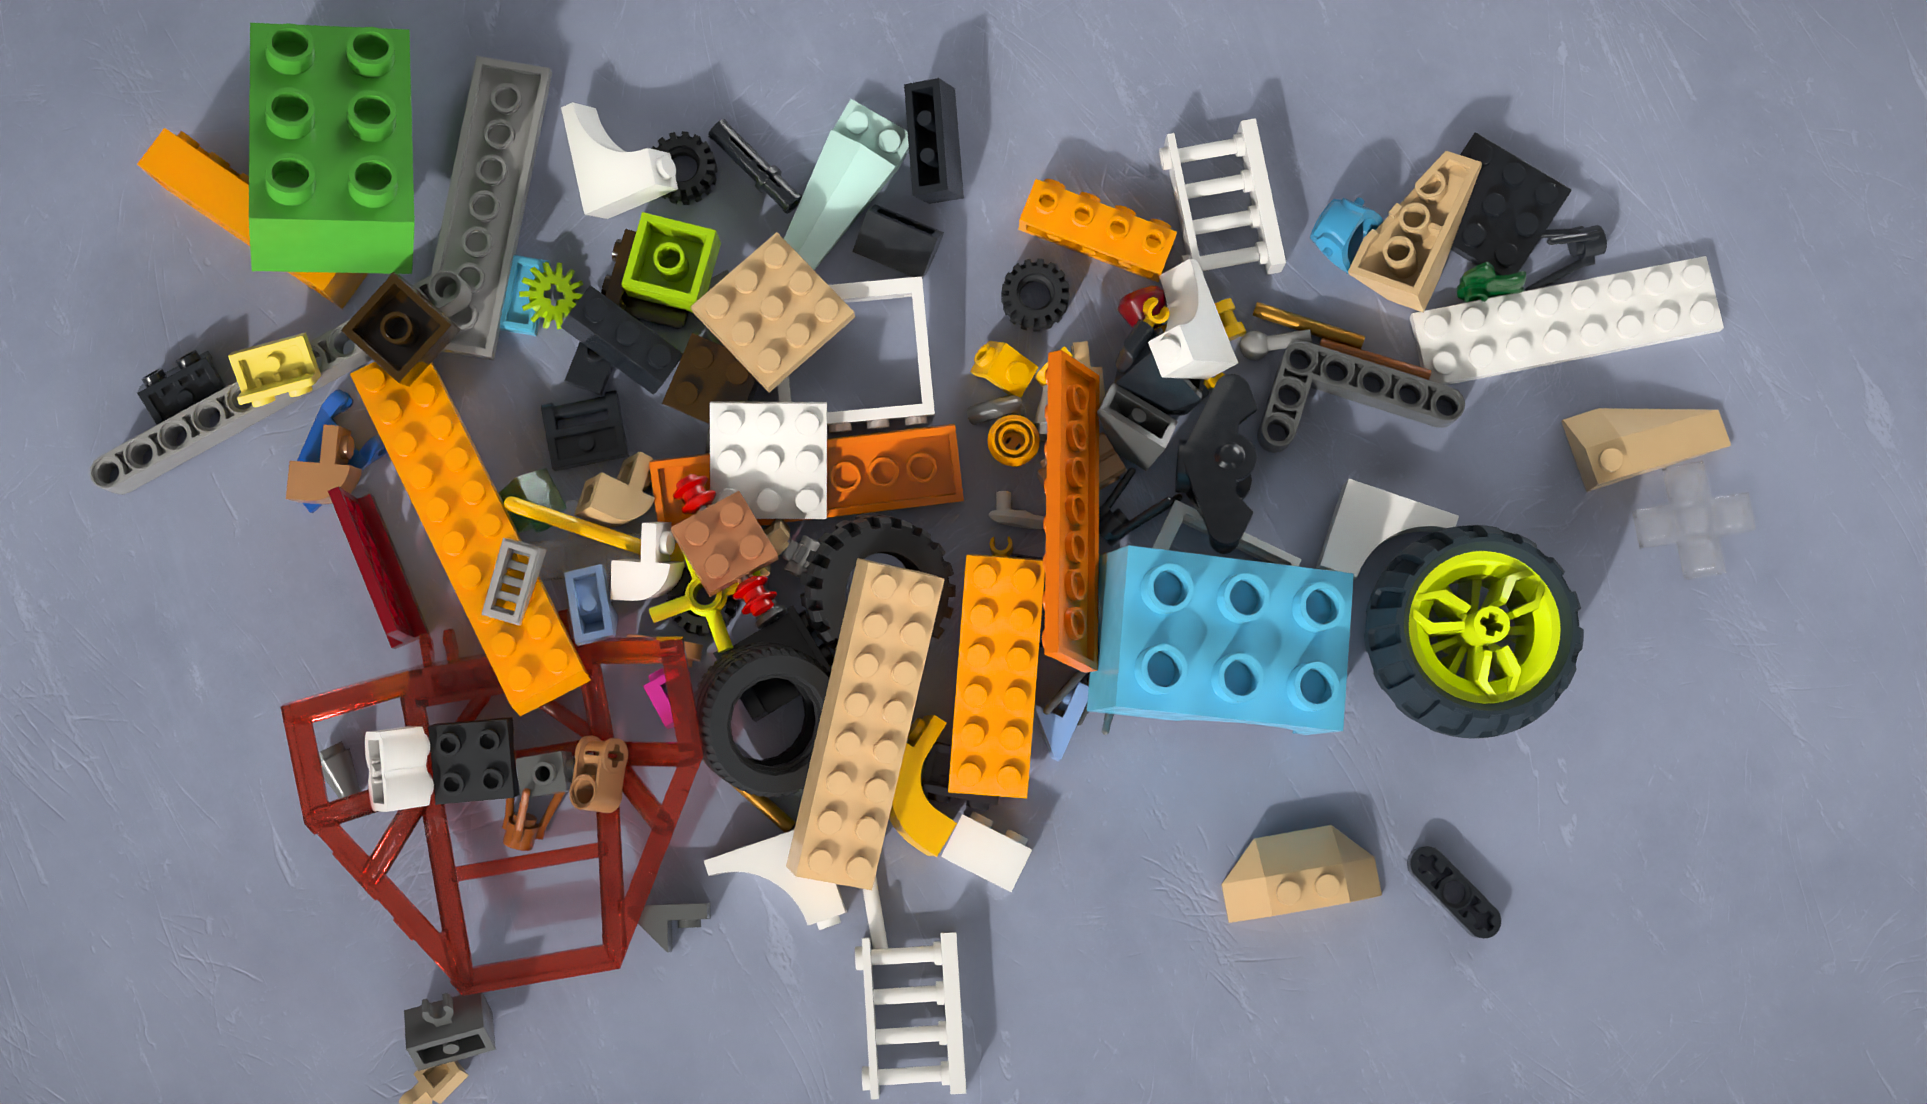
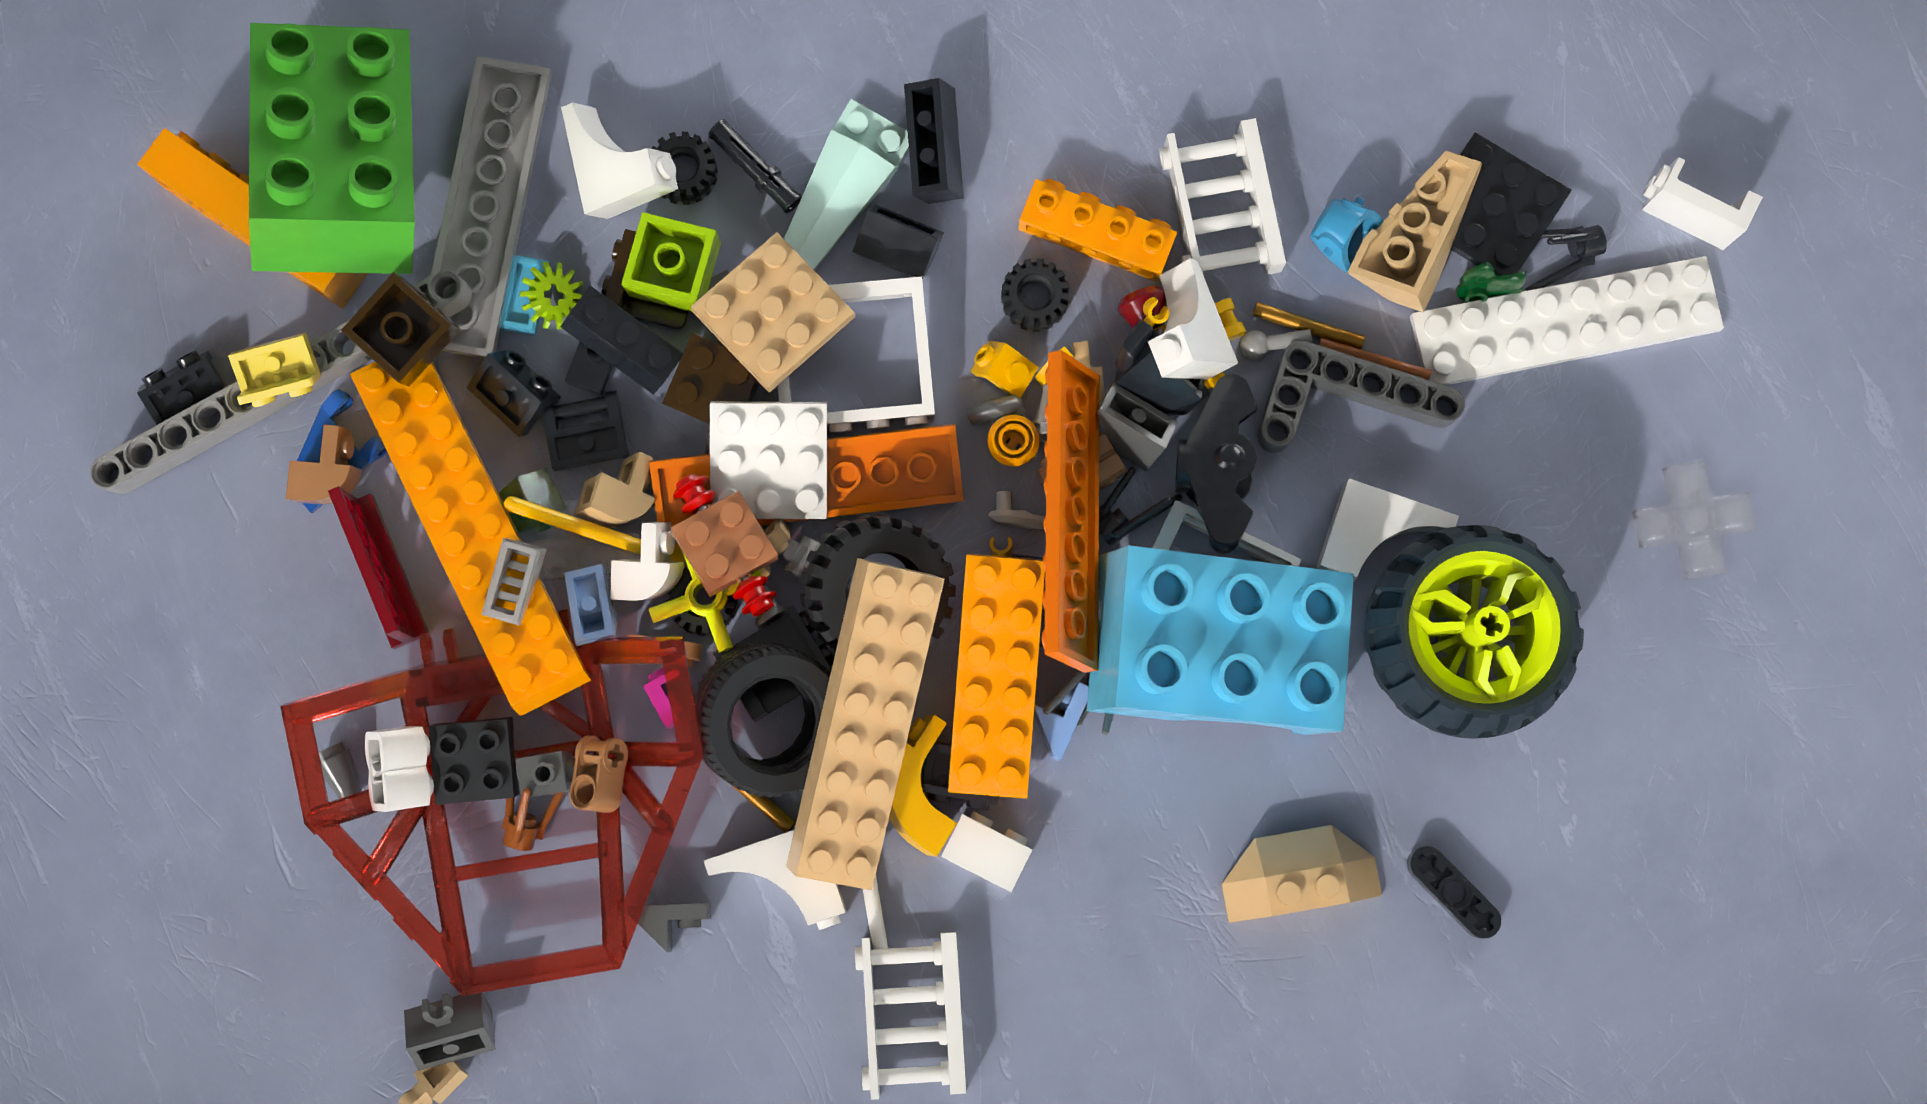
(512, 390): none -> black bracket
(1632, 442): tan wedge -> none
(1697, 211): none -> white panel

